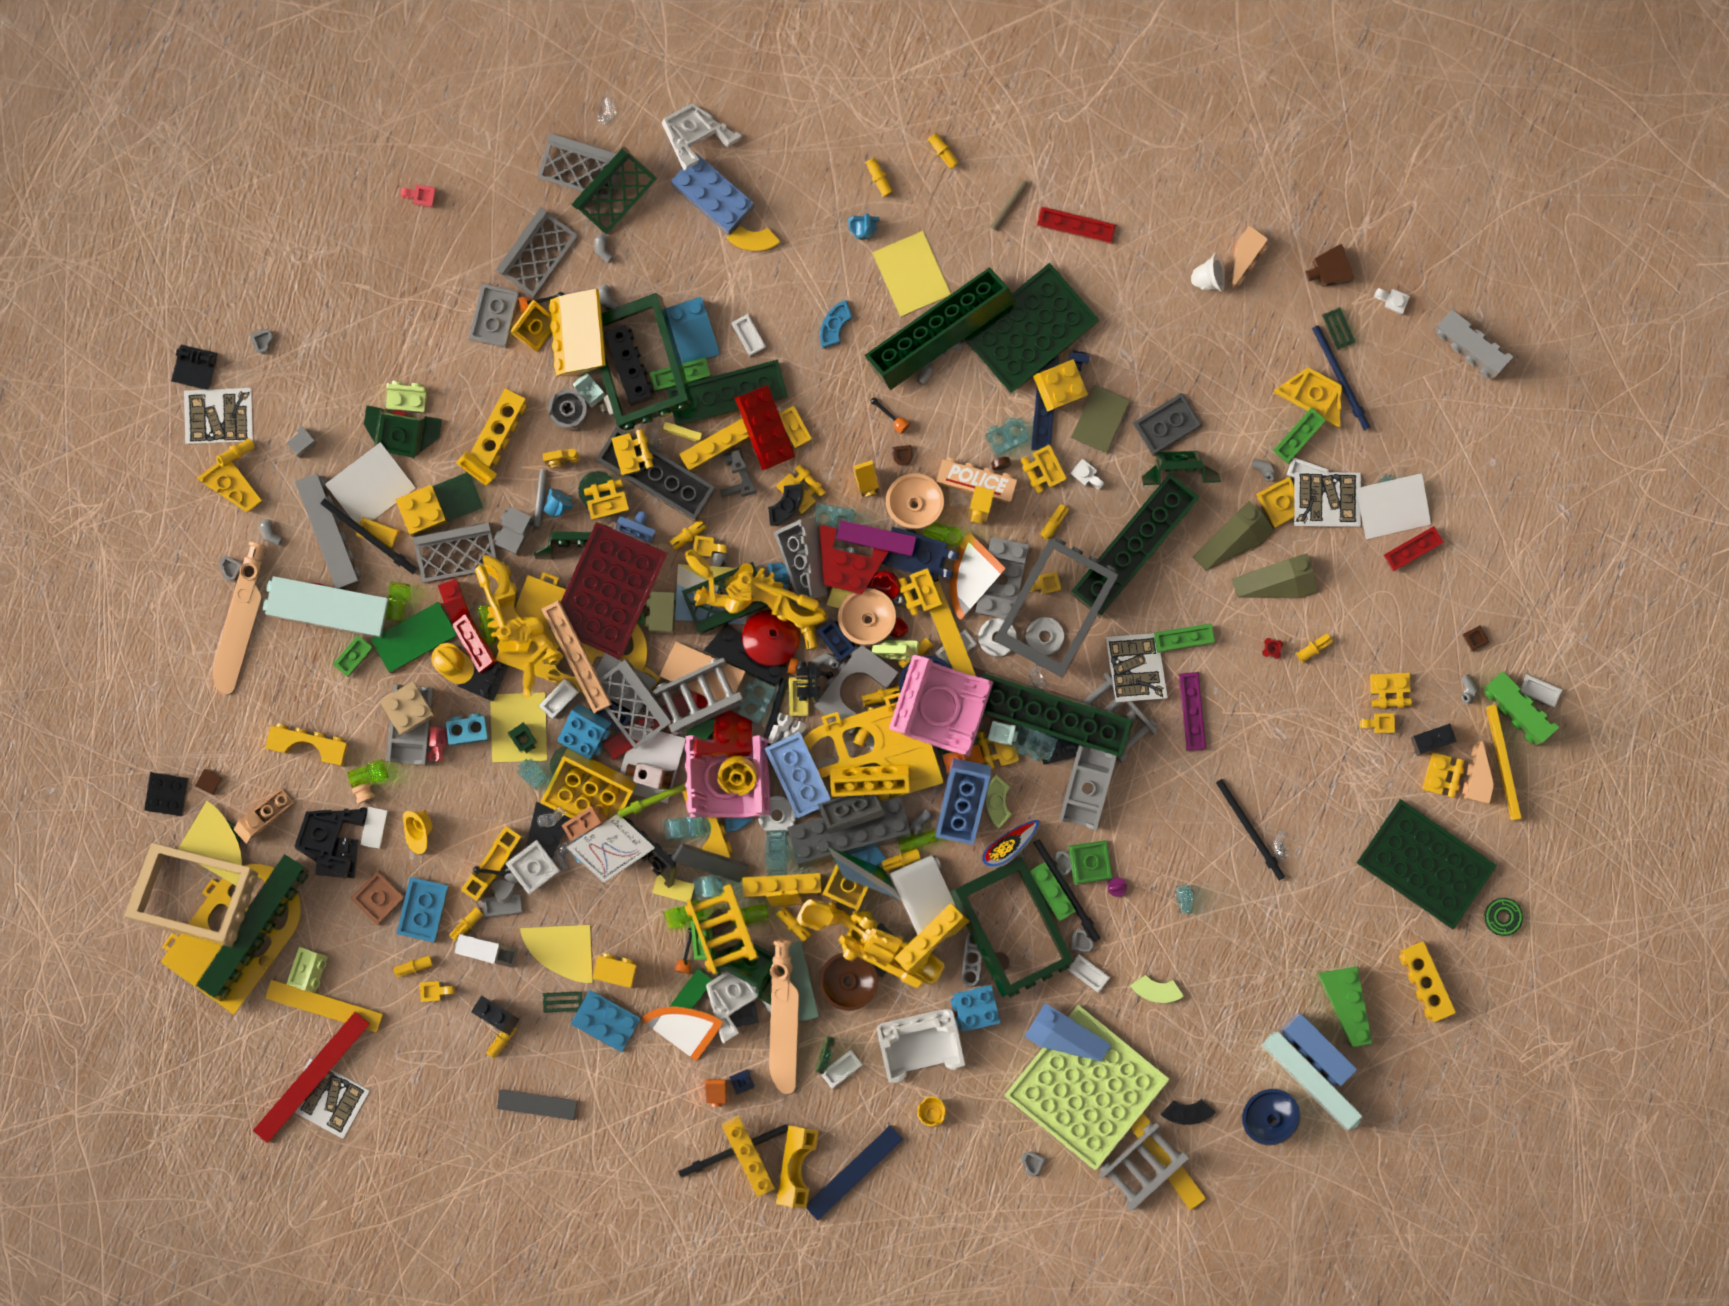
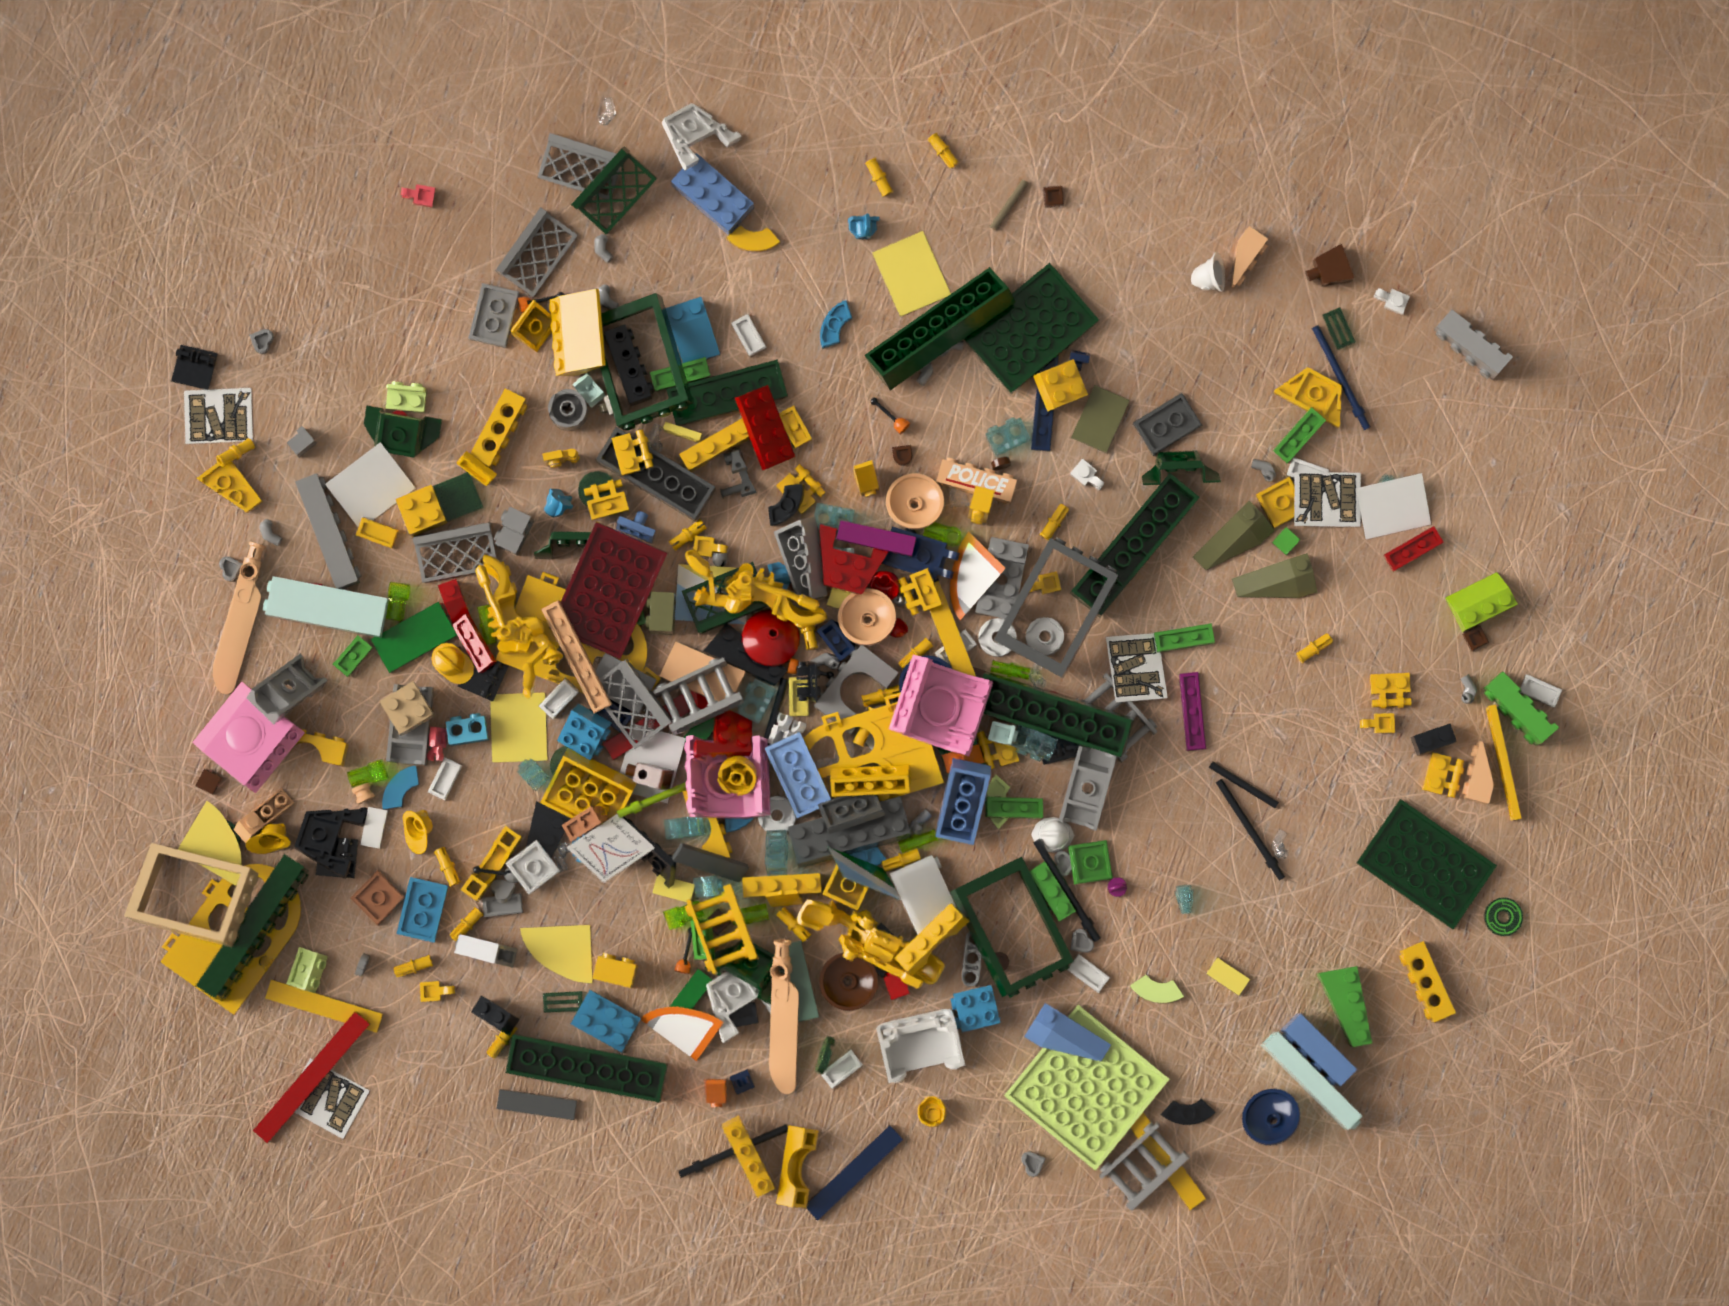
(165, 794): black hinge -> none
(246, 741): none -> bright pink panel
(271, 838): none -> yellow piece
(275, 699): none -> light grey piece
(362, 964): none -> light grey tile
(398, 786): none -> dark azure tile
(399, 559): black bar -> none
(445, 778): none -> white tile
(447, 866): none -> yellow pin
(516, 735): dark green brick -> none
(540, 498): light grey bar -> none
(550, 820): clear arm -> none
(586, 1068): none -> dark green brick
(895, 986): none -> red brick
(896, 649): yellowish green bracket -> none
(1010, 669): none -> clear neon green pin
(1010, 845): shield -> none
(1014, 807): none -> bright green plate
(1048, 465): yellow plate -> none
(1053, 196): none -> reddish brown tile
(1053, 834): none -> white piece
(1076, 225): red tile -> none
(1228, 976): none -> light yellow tile
(1243, 784): none -> black bar
(1272, 643): red plate -> none
(1286, 541): none -> bright green slope
(1481, 601): none -> lime slope

